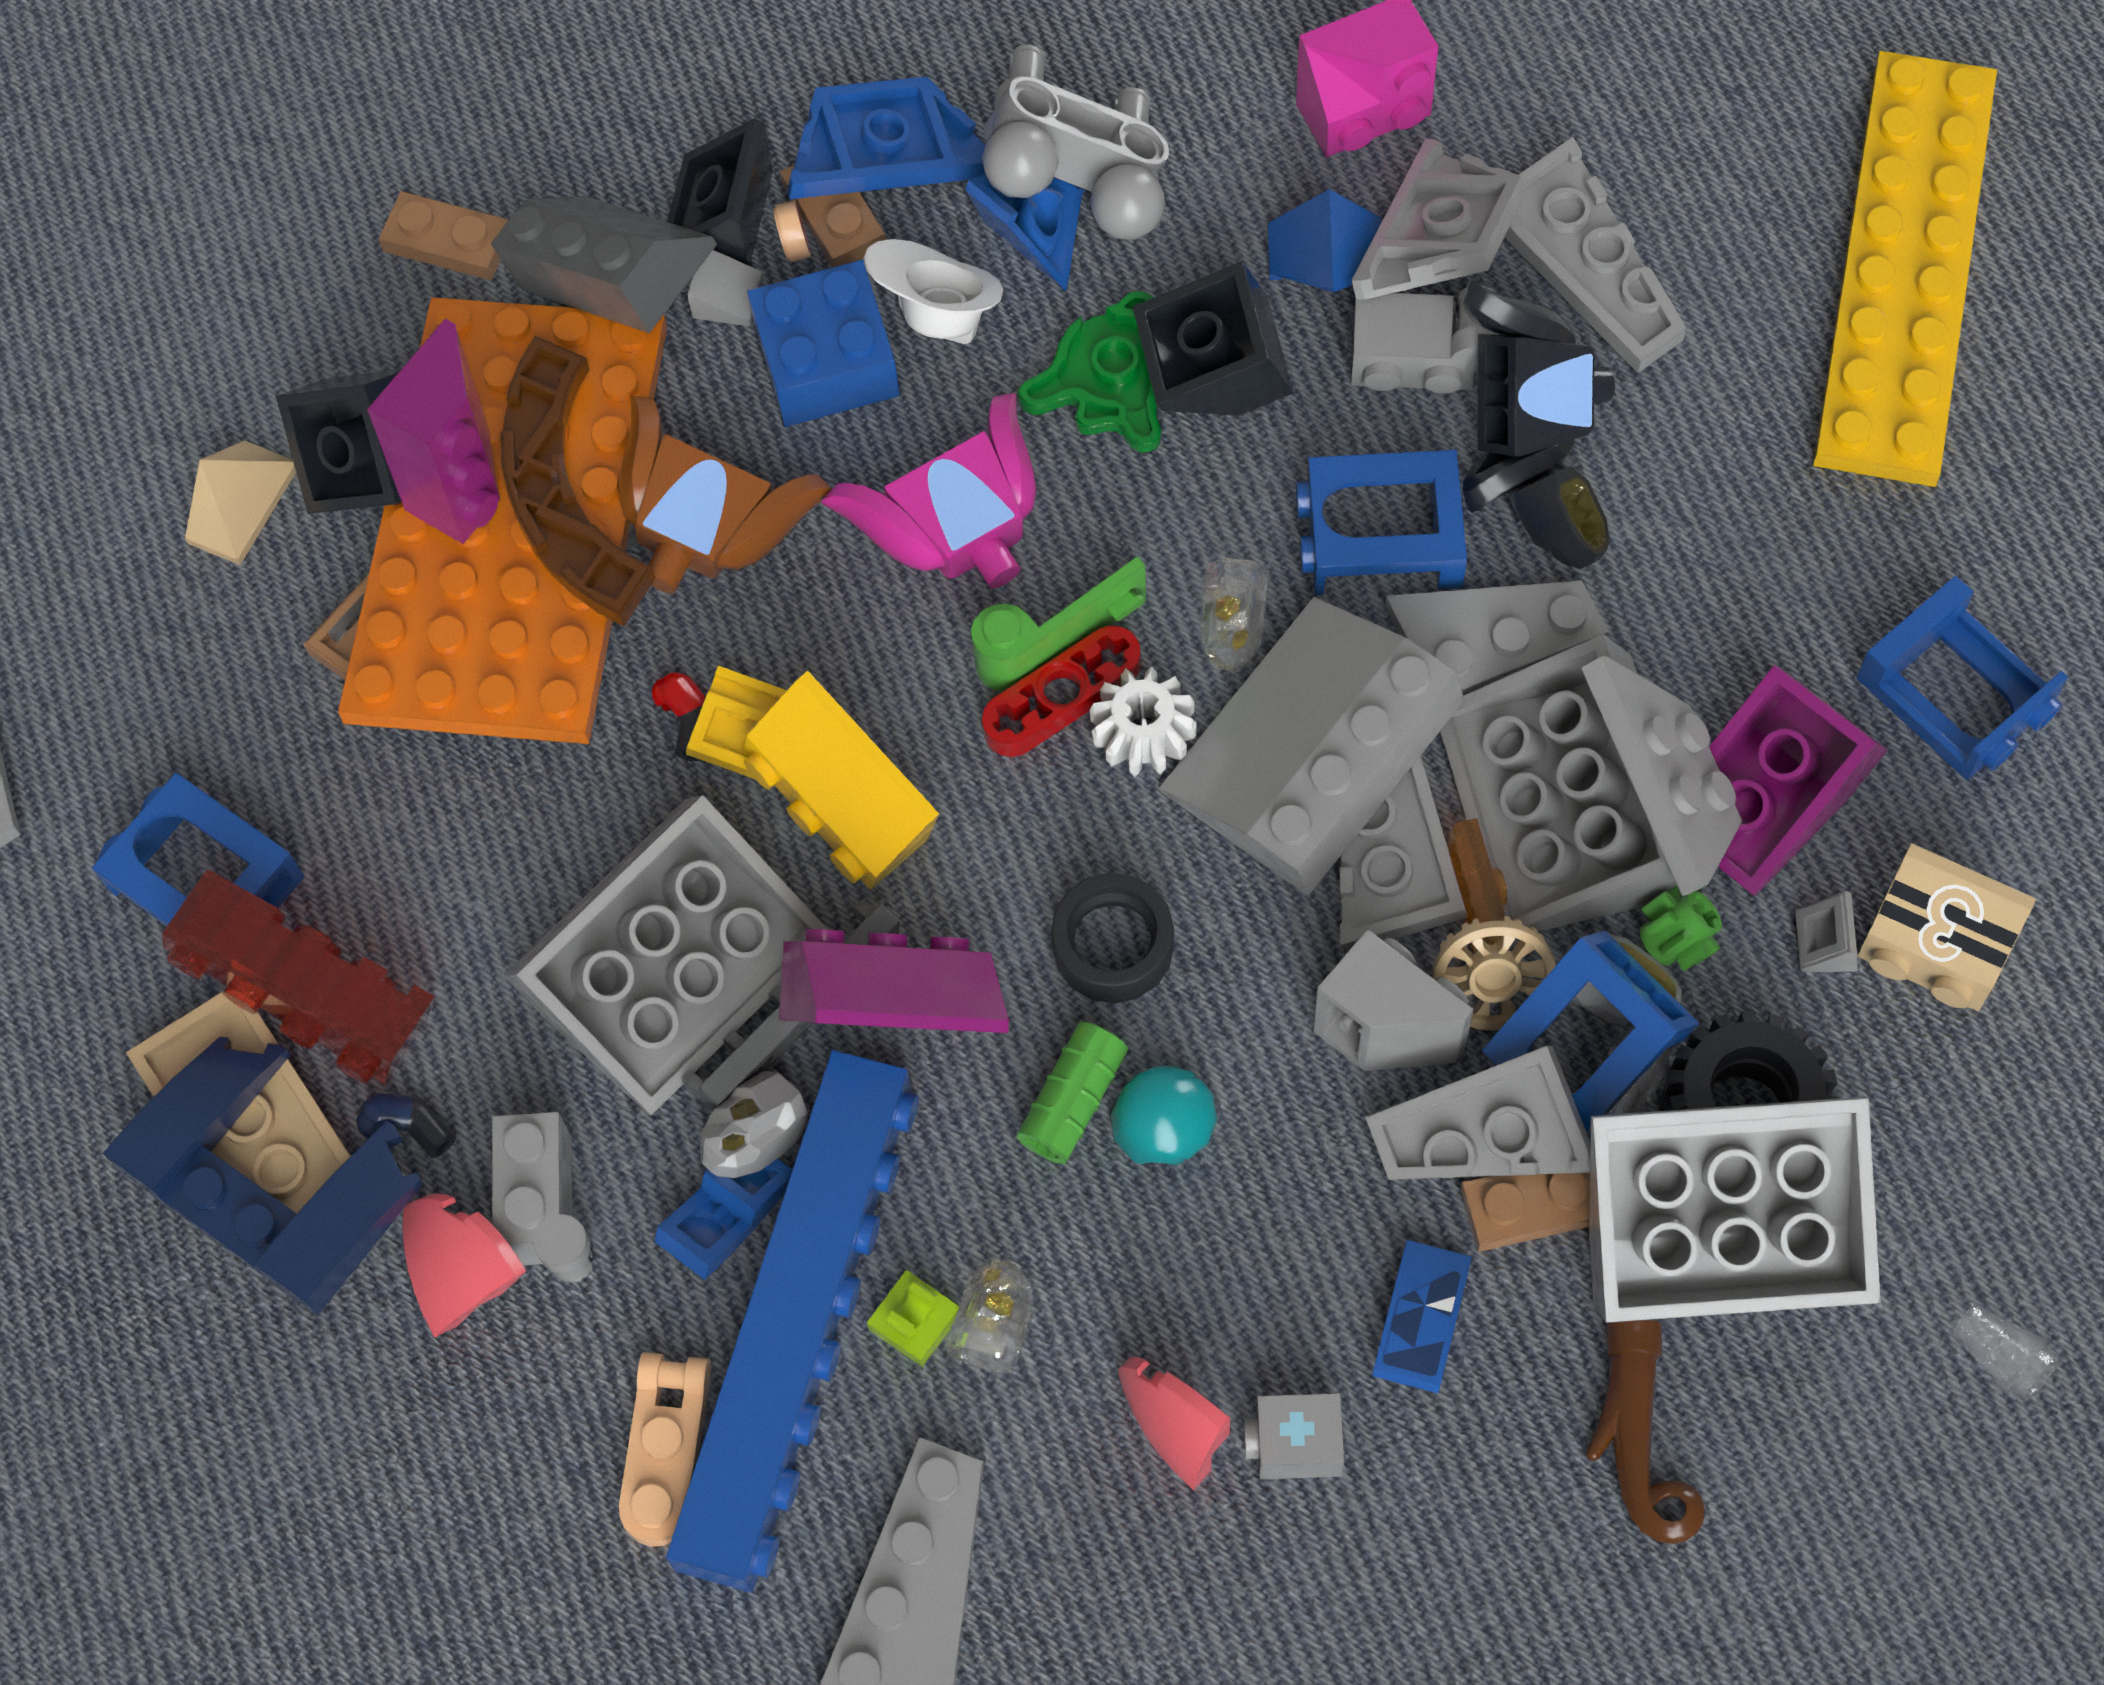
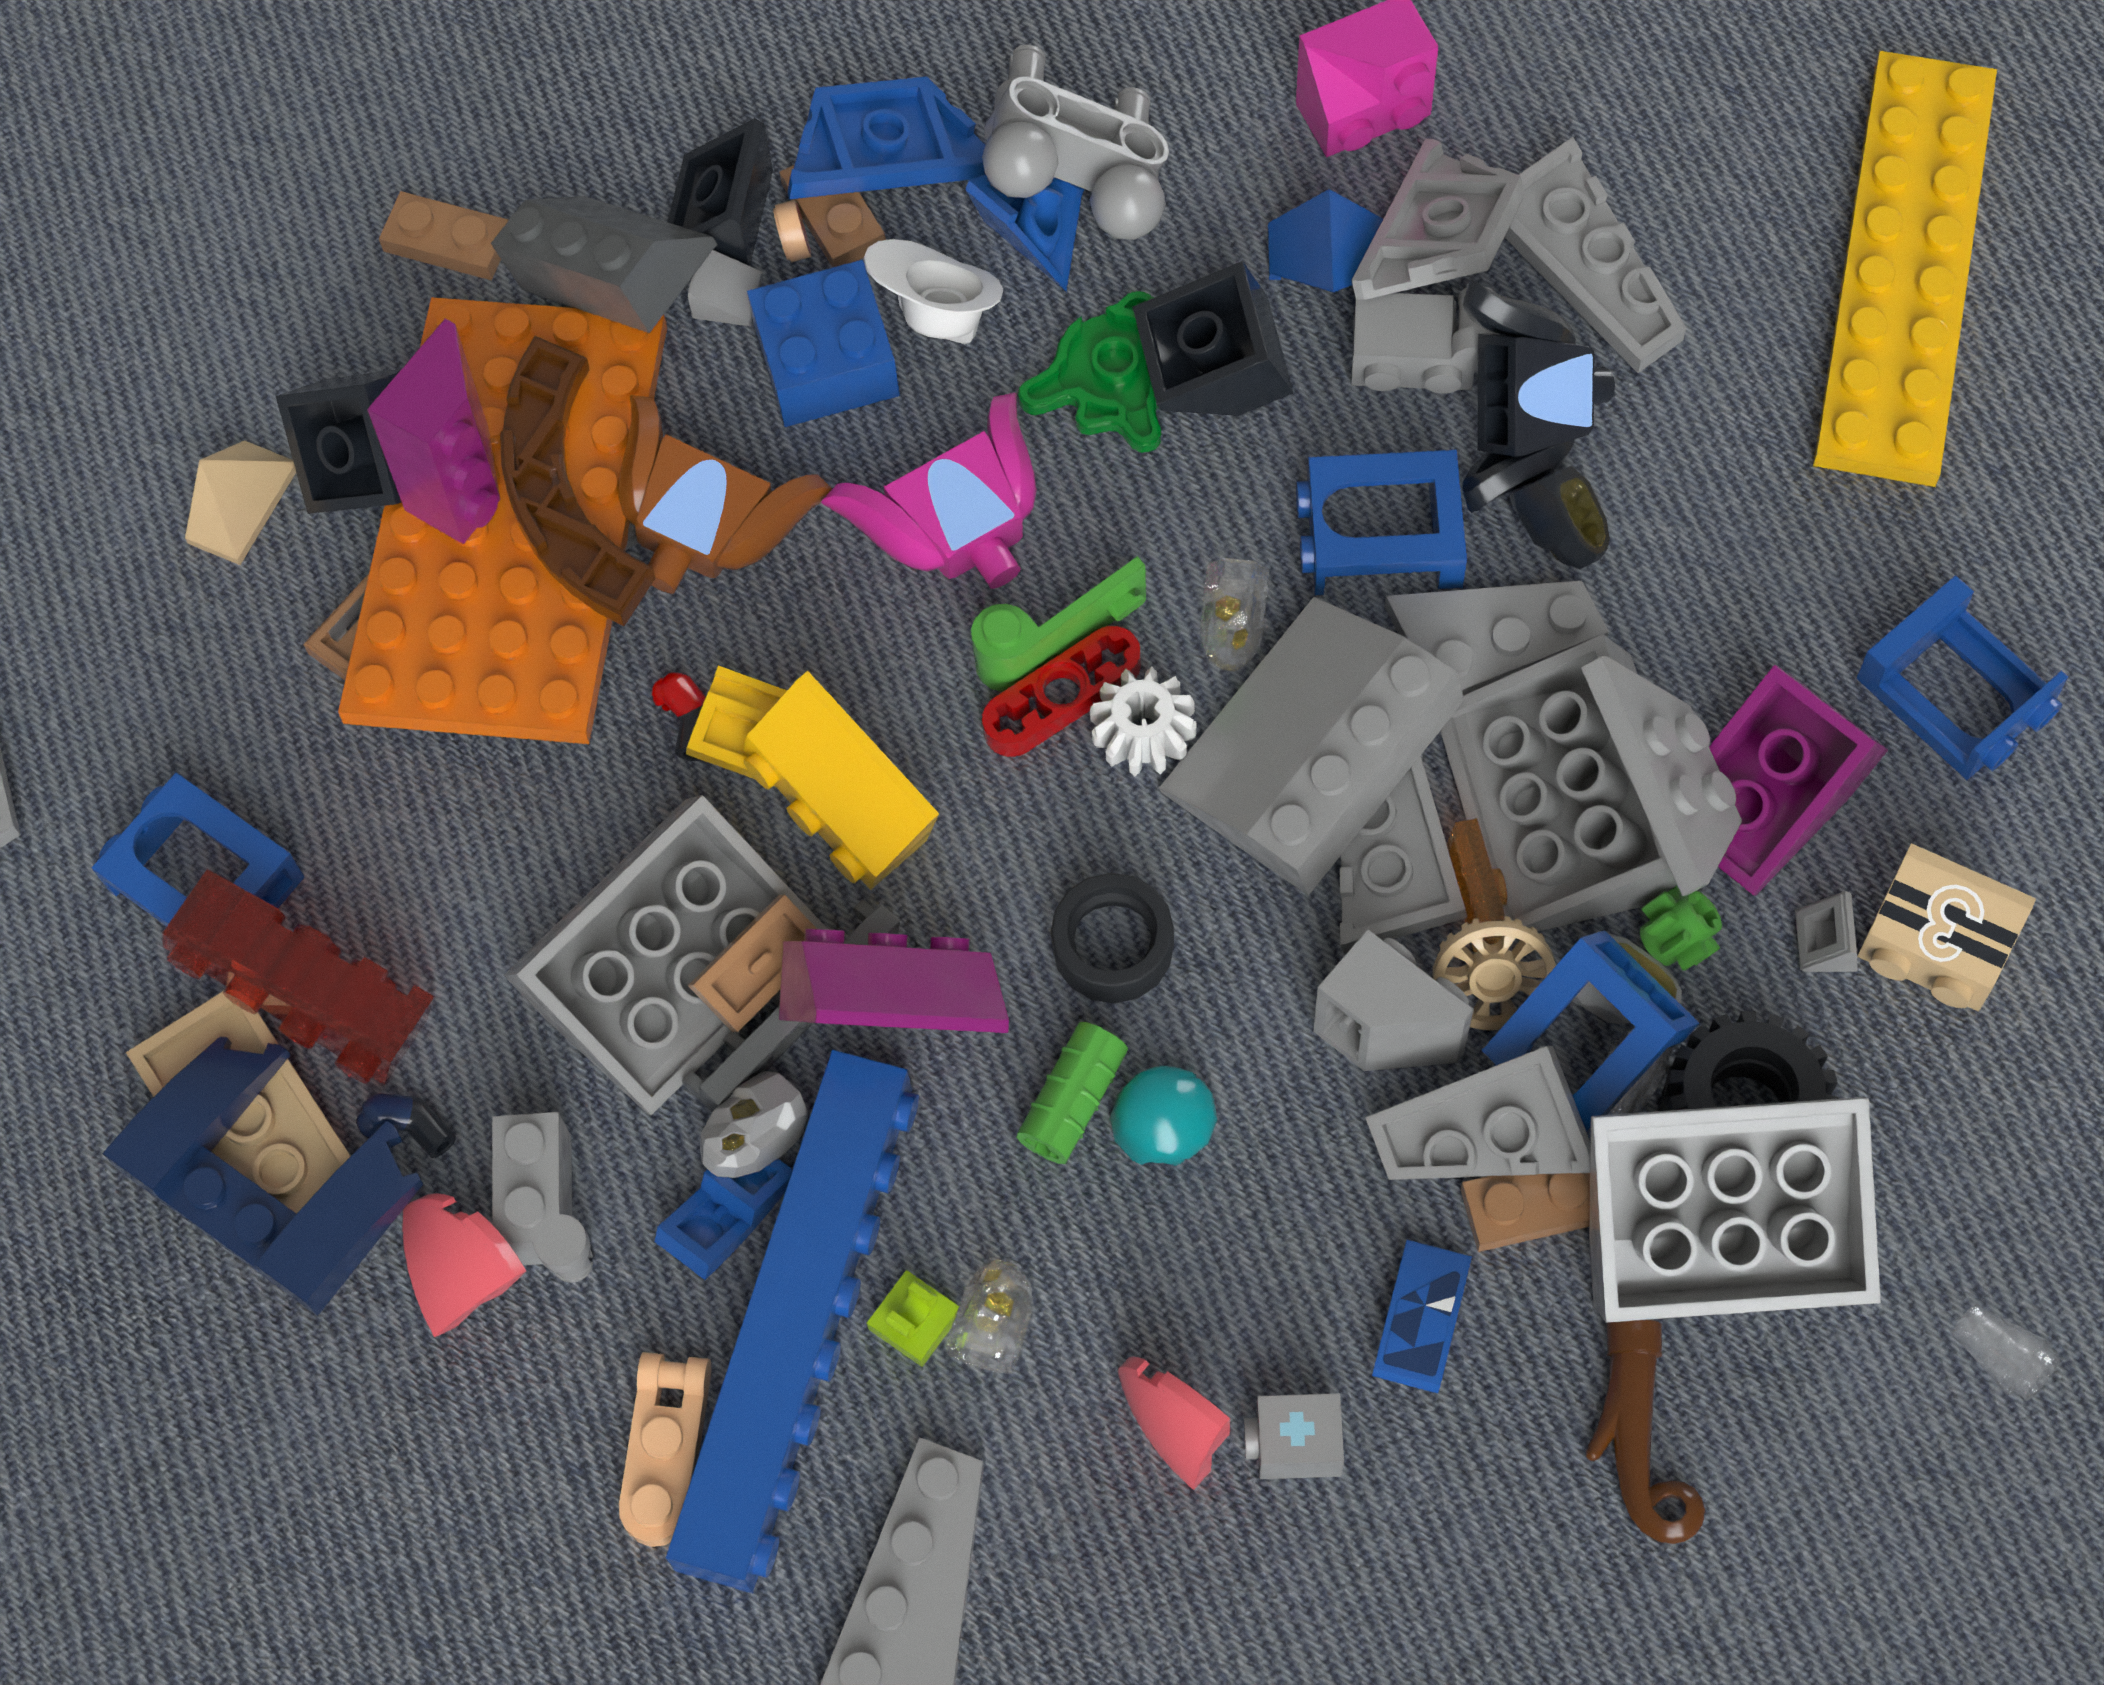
(751, 966): none -> medium nougat plate

